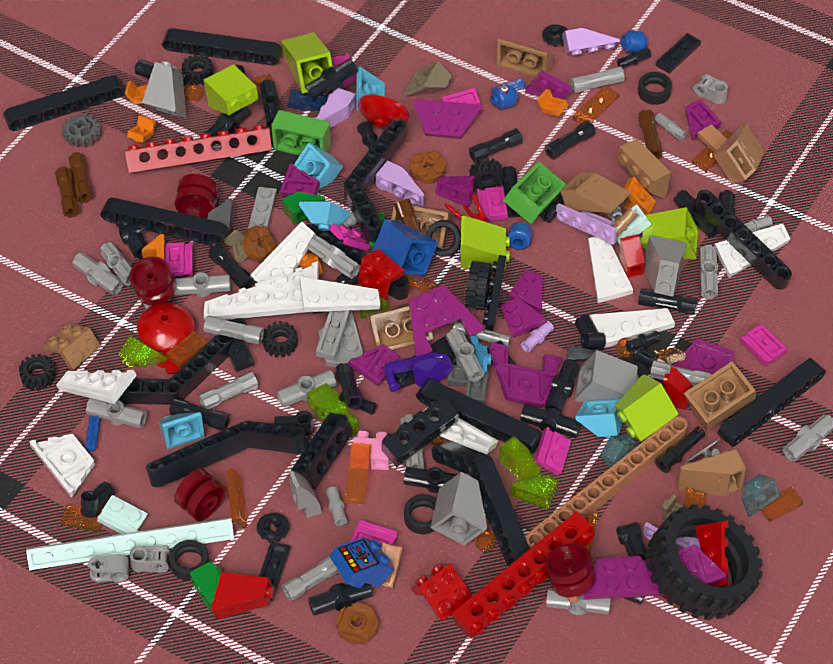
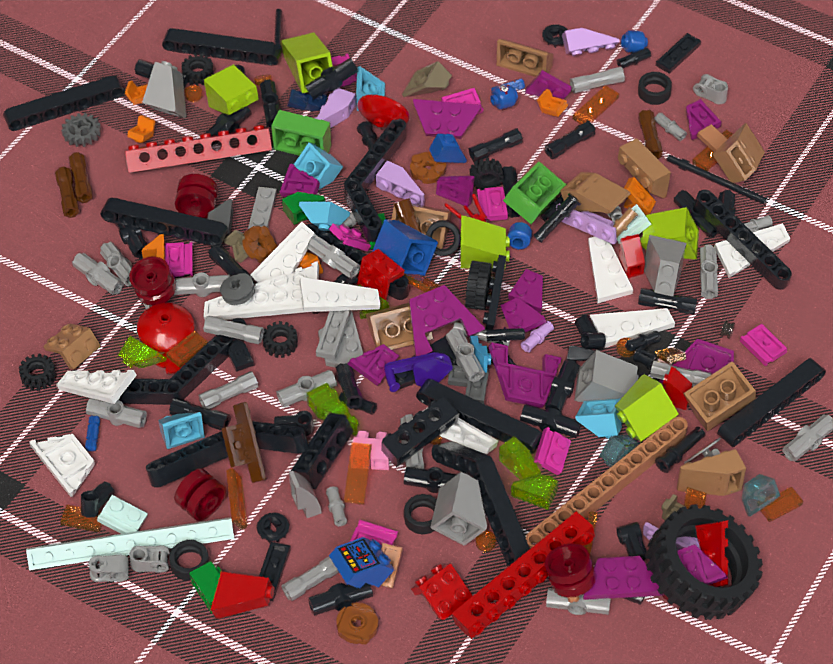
(237, 289): none -> dark grey piece
(242, 443): none -> reddish brown bracket
(278, 29): none -> black bar
(446, 149): none -> blue slope
(505, 334): none -> black axle
(563, 211): none -> black pin
(685, 165): none -> black bar
(727, 329): none -> clear smoke bush

